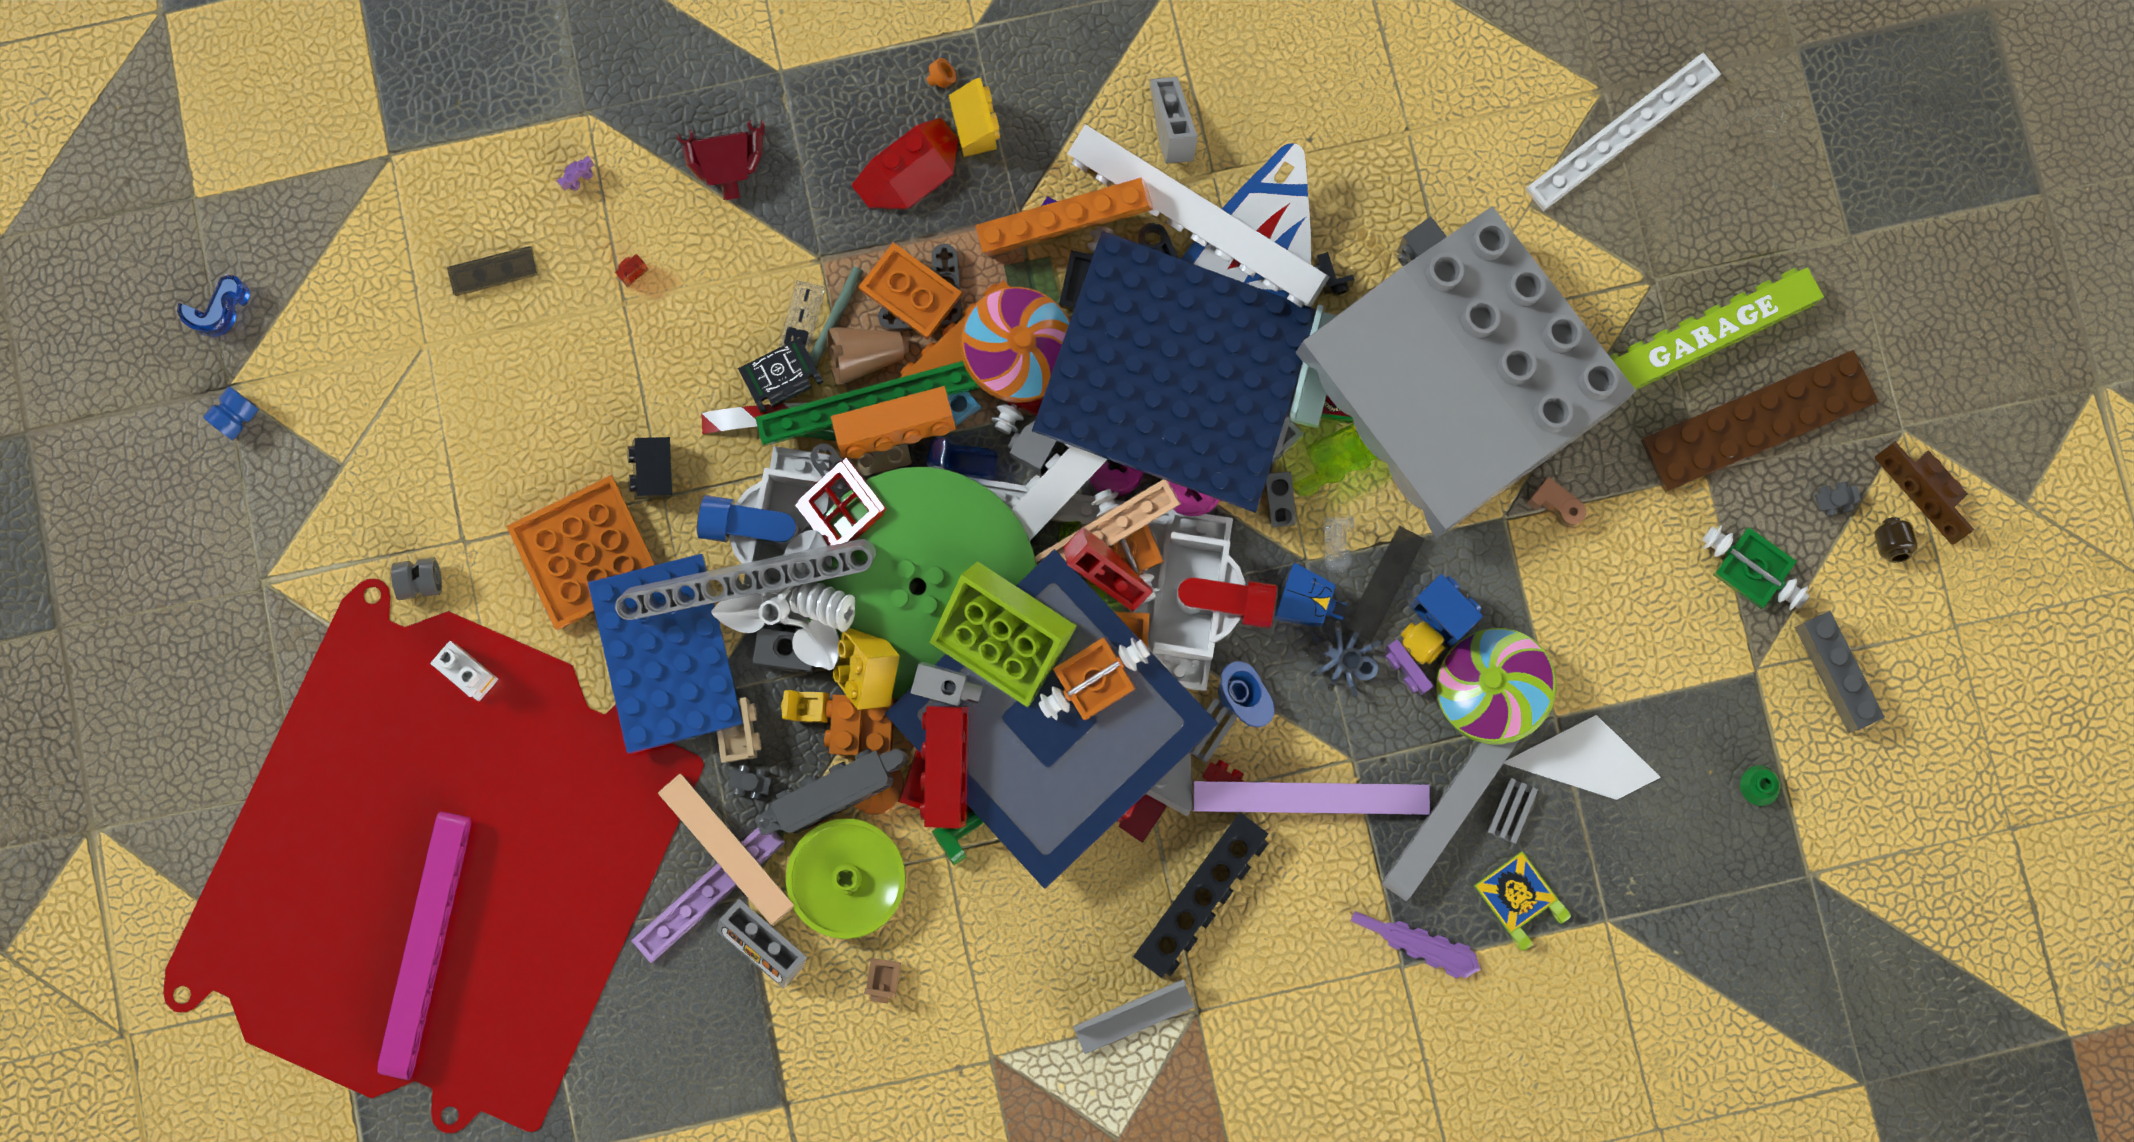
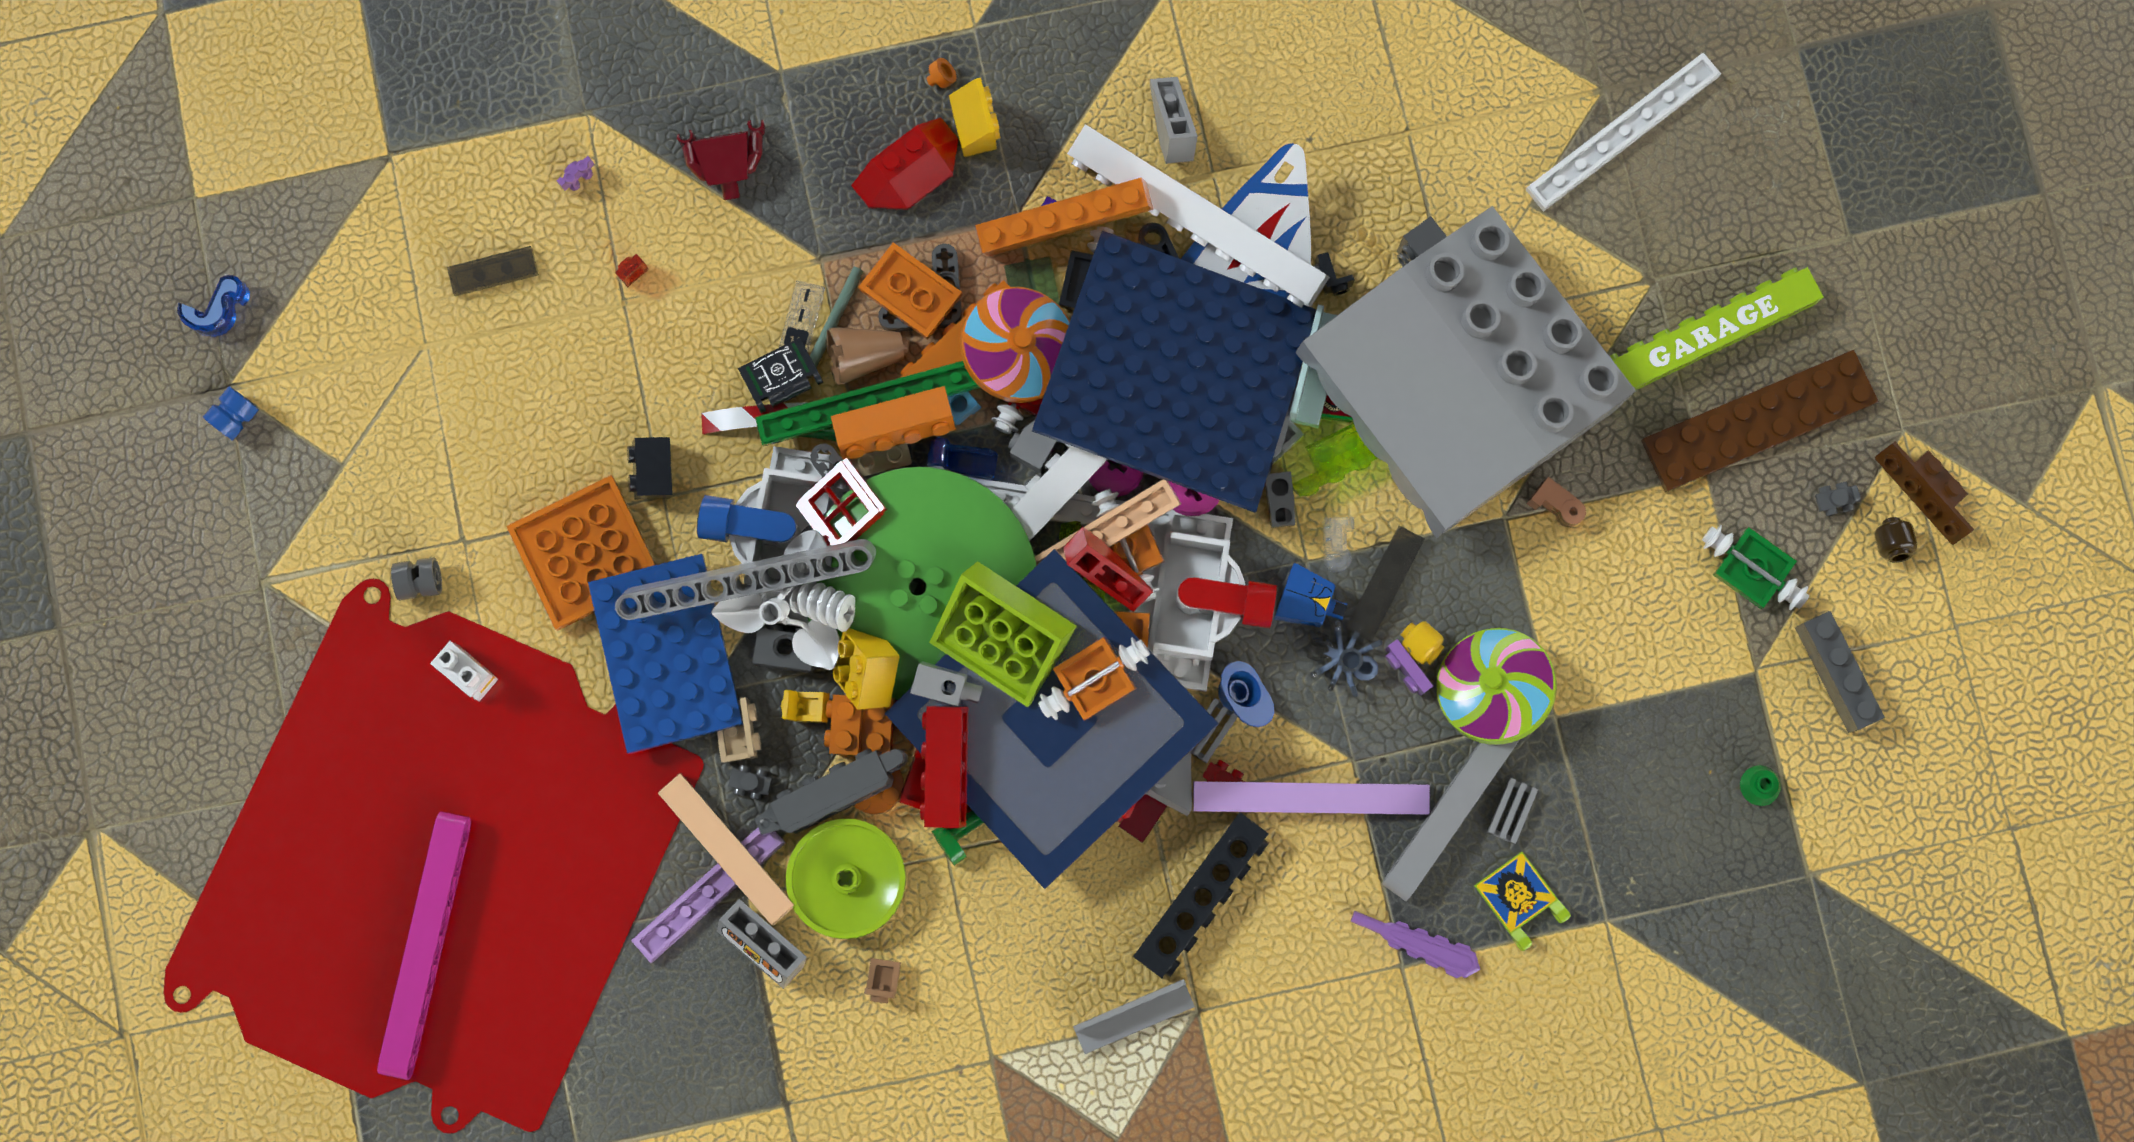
(1447, 609): blue brick -> none
(1589, 759): white sticker -> none

